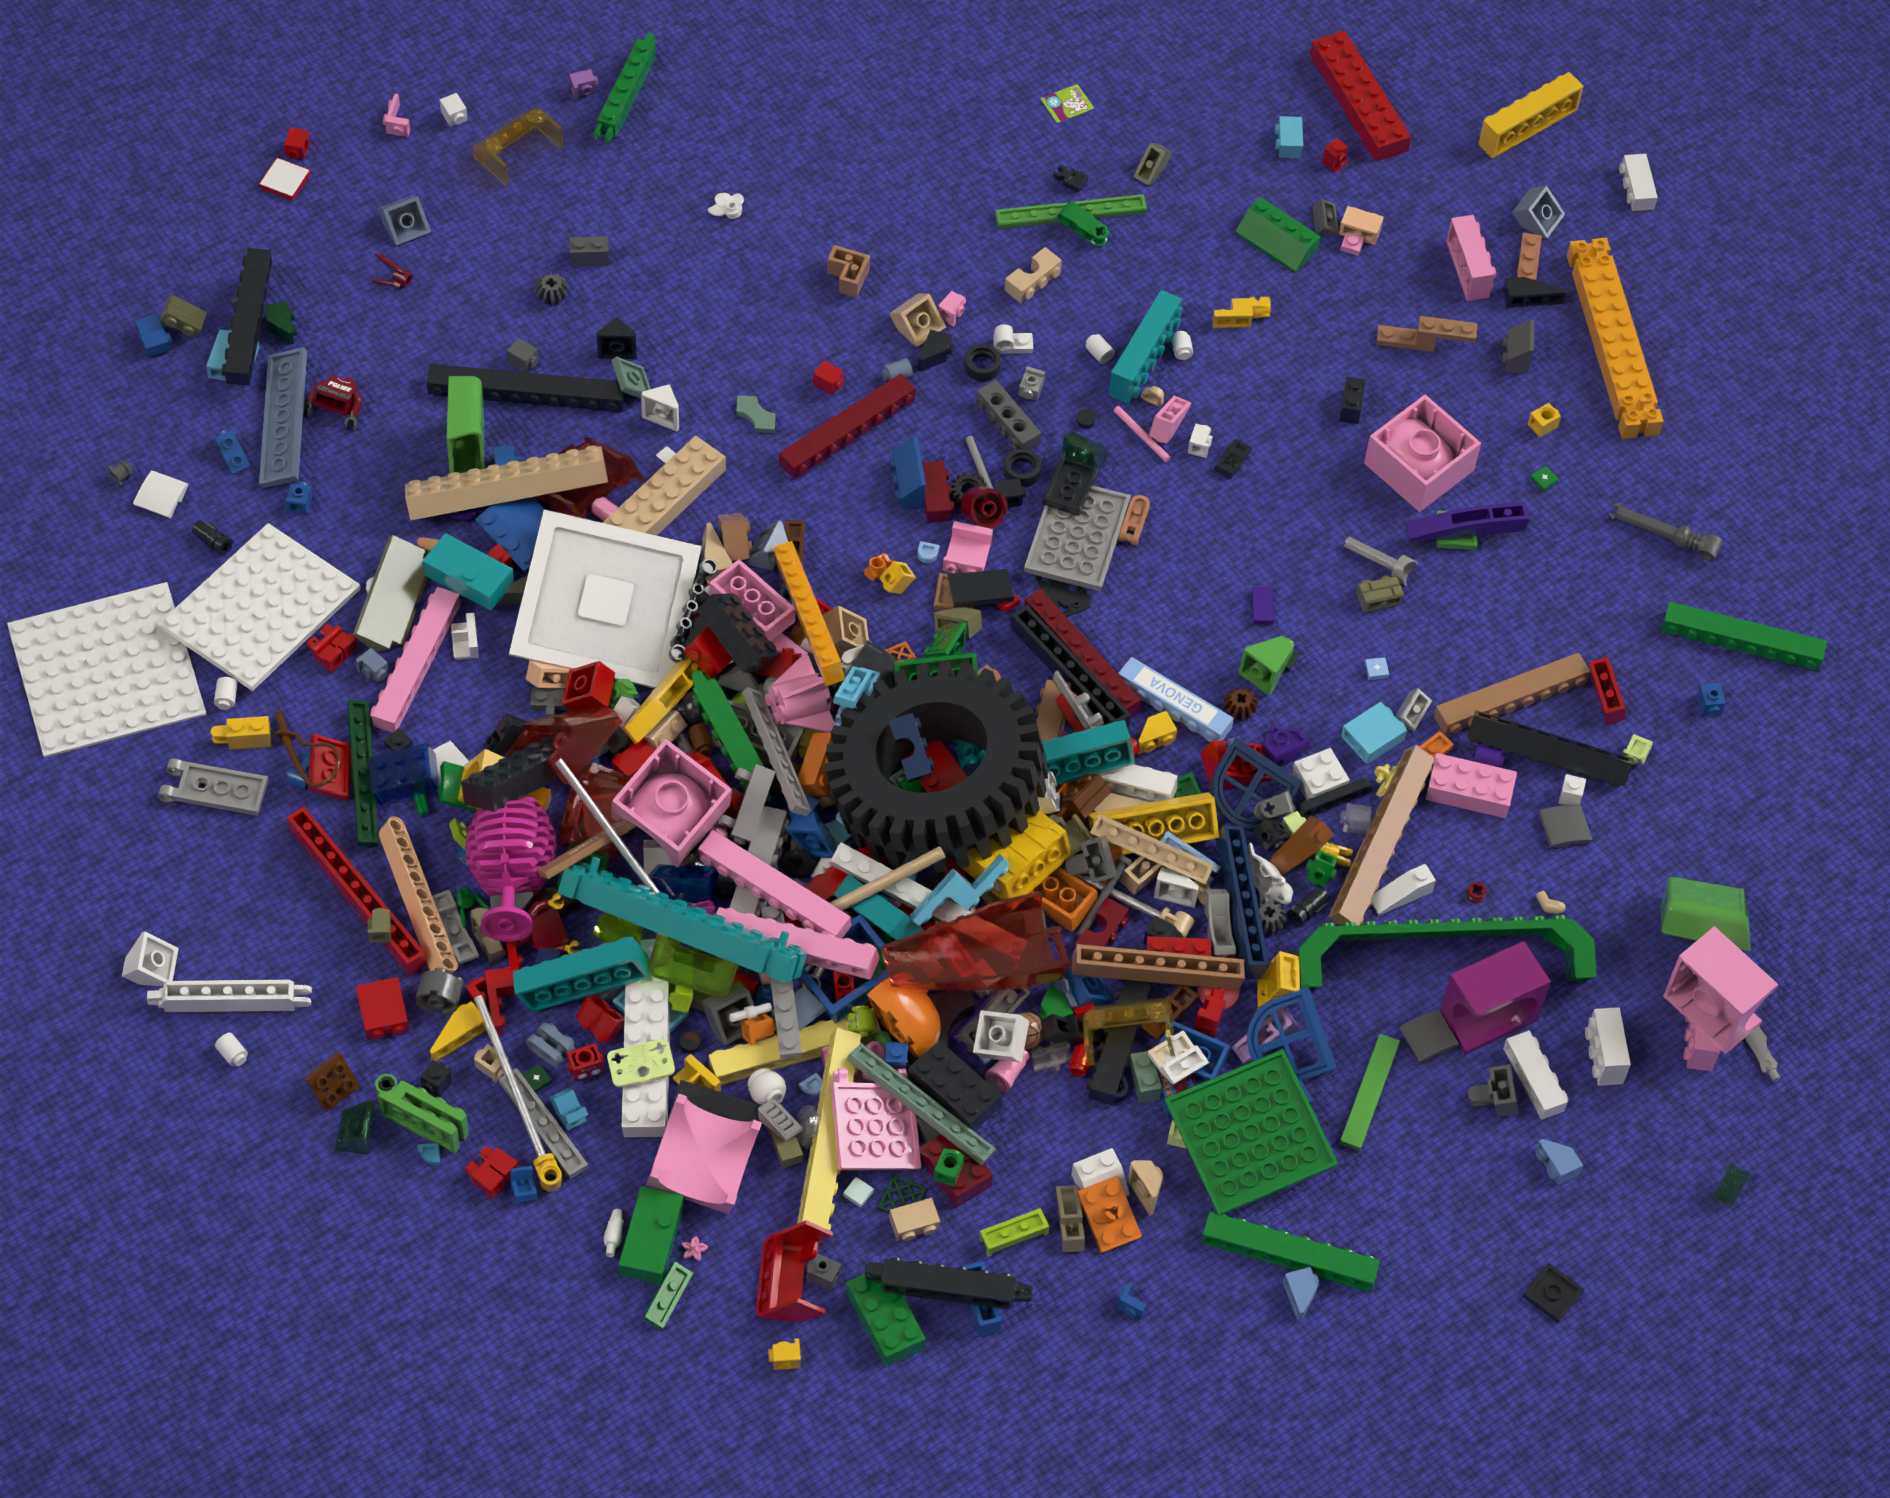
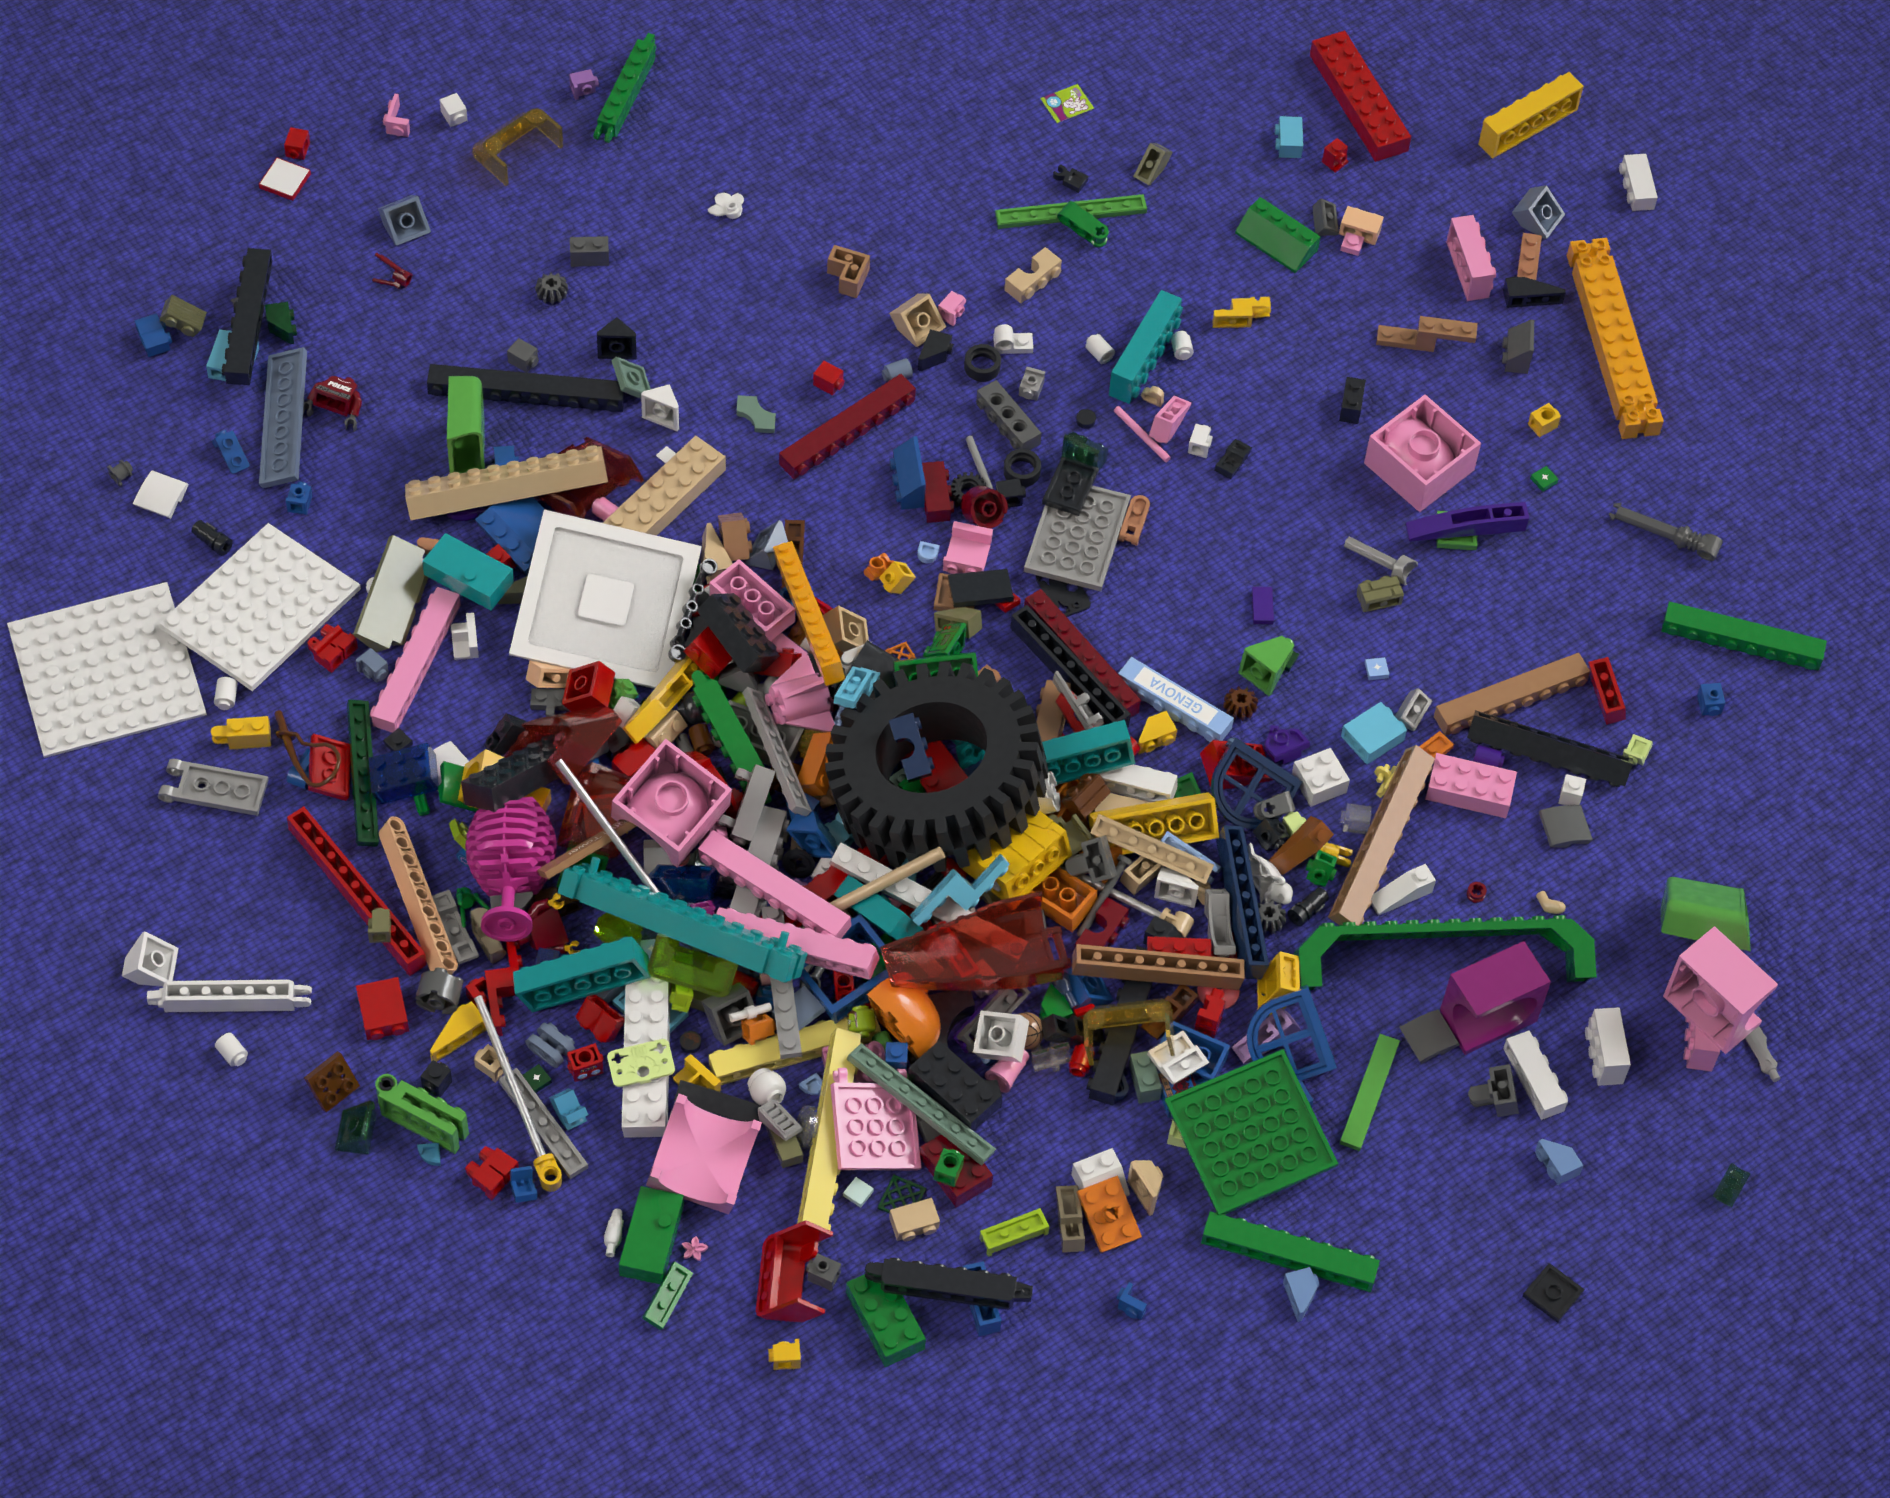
(1334, 798): black beam -> none

